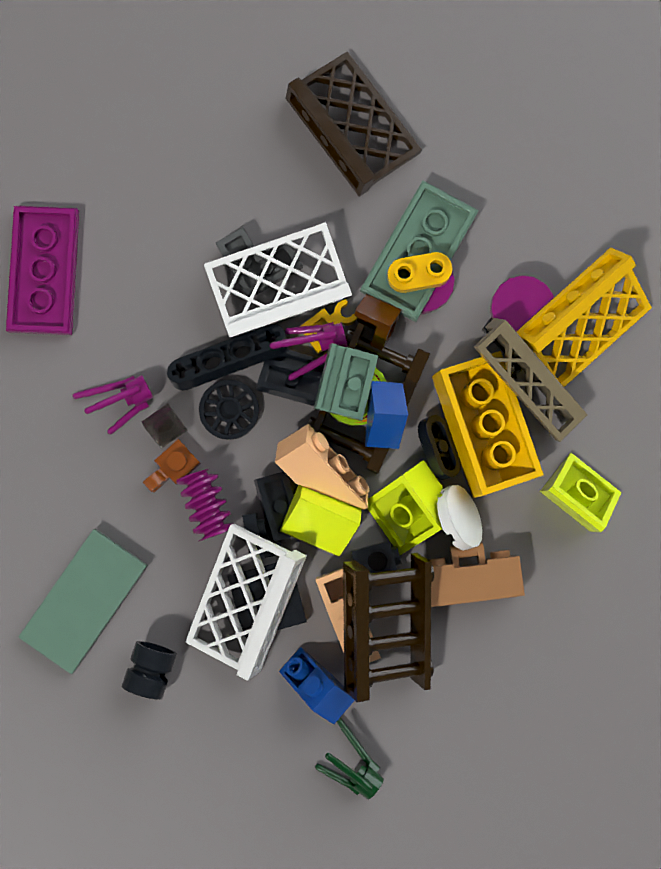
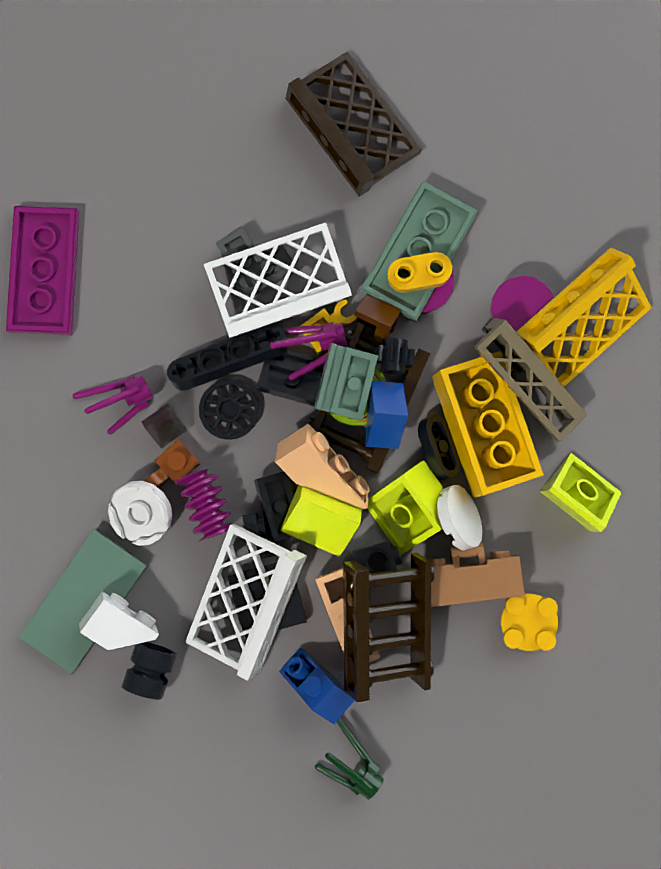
(115, 625): none -> white slope
(140, 512): none -> white tile
(394, 356): none -> black gear
(529, 622): none -> yellow piece

